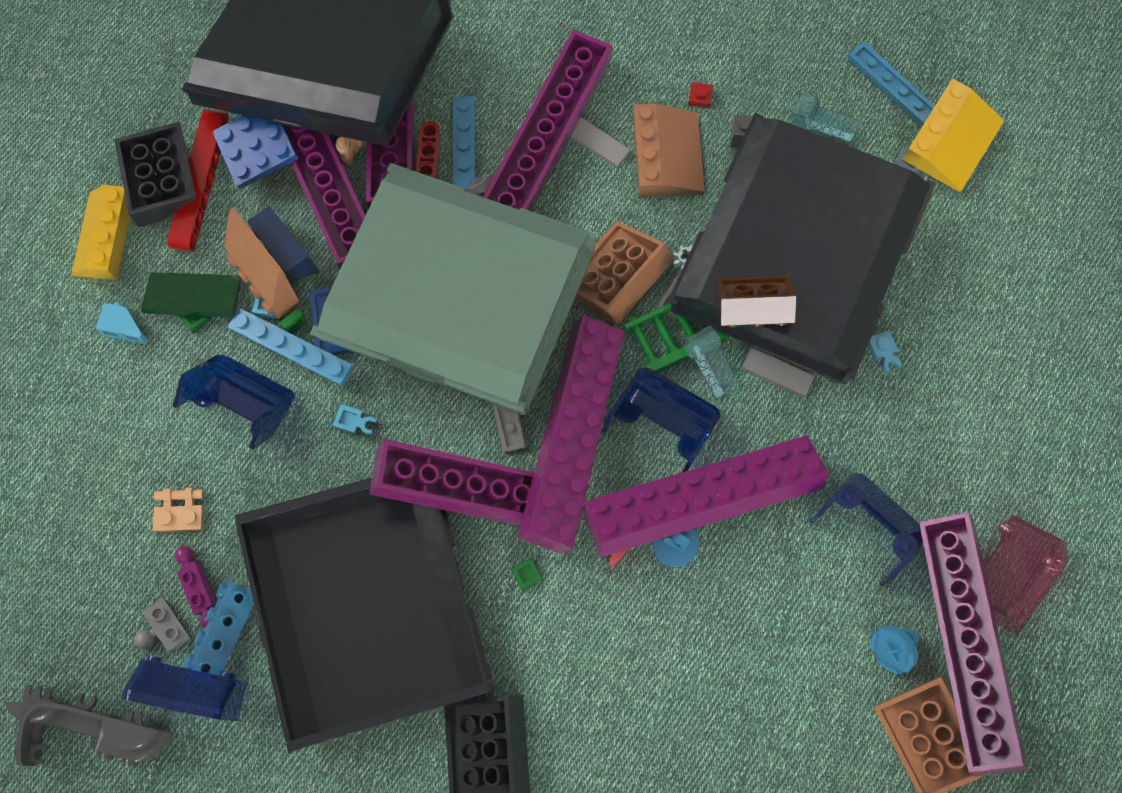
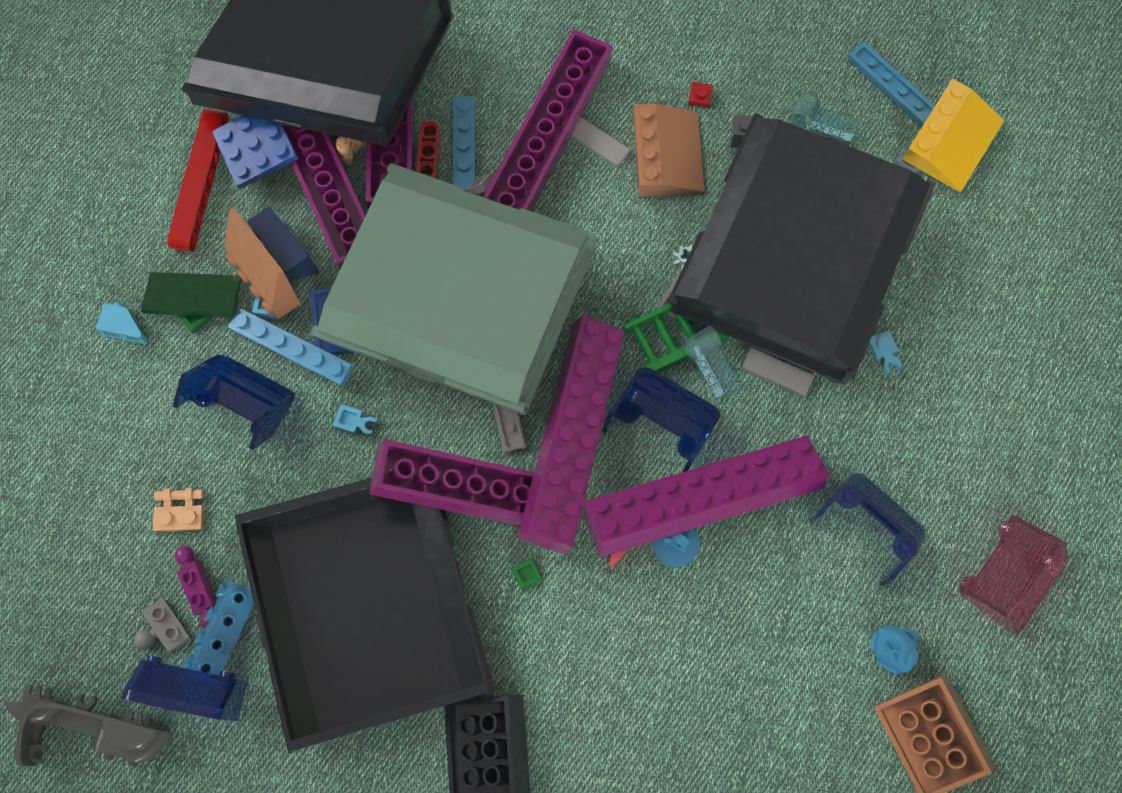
(102, 234): yellow slope -> none
(155, 173): black slope -> none
(293, 321): green tile -> none
(622, 271): nougat slope -> none
(756, 301): slope -> none
(972, 647): brick -> none

